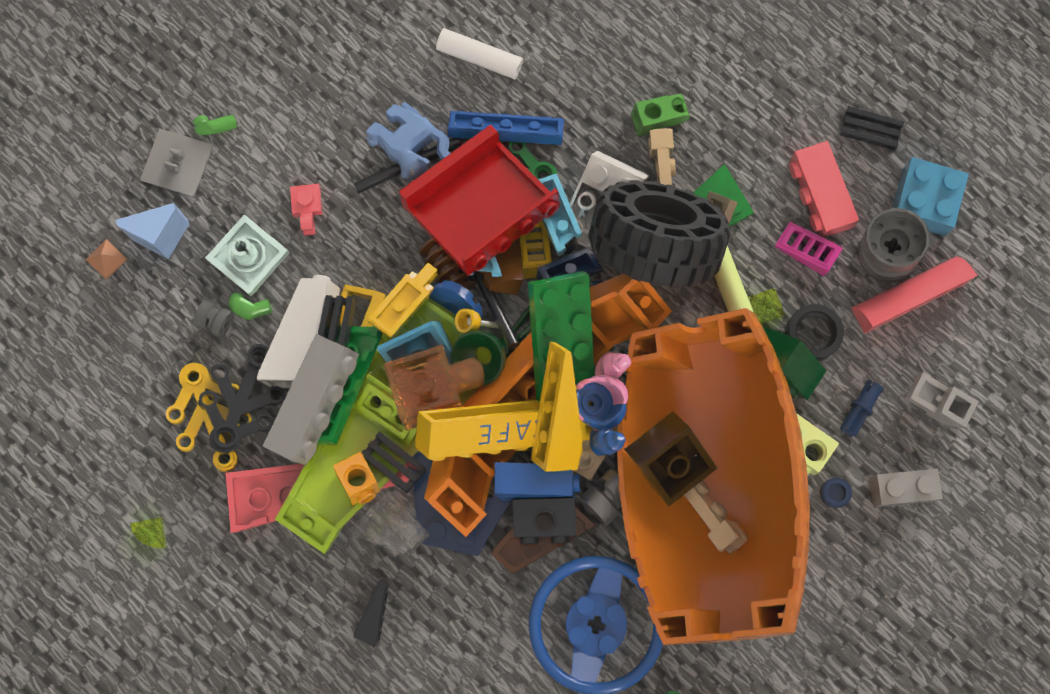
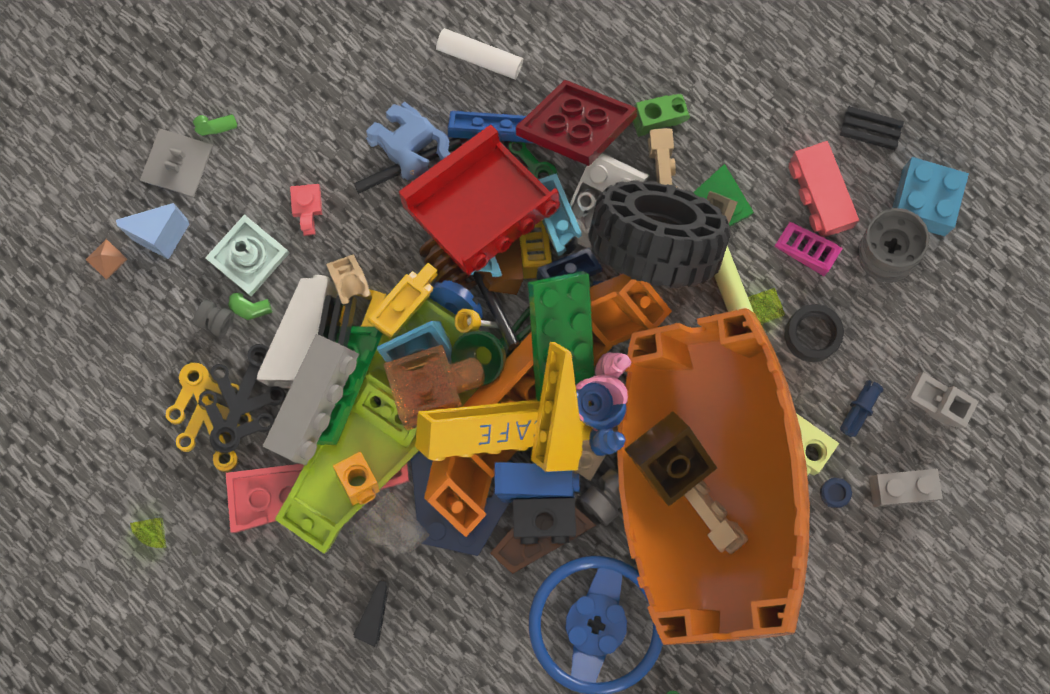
(348, 278): none -> tan plate
(373, 446): black tile -> none
(576, 122): none -> dark red plate
(797, 363): dark green brick -> none
(913, 293): coral brick -> none

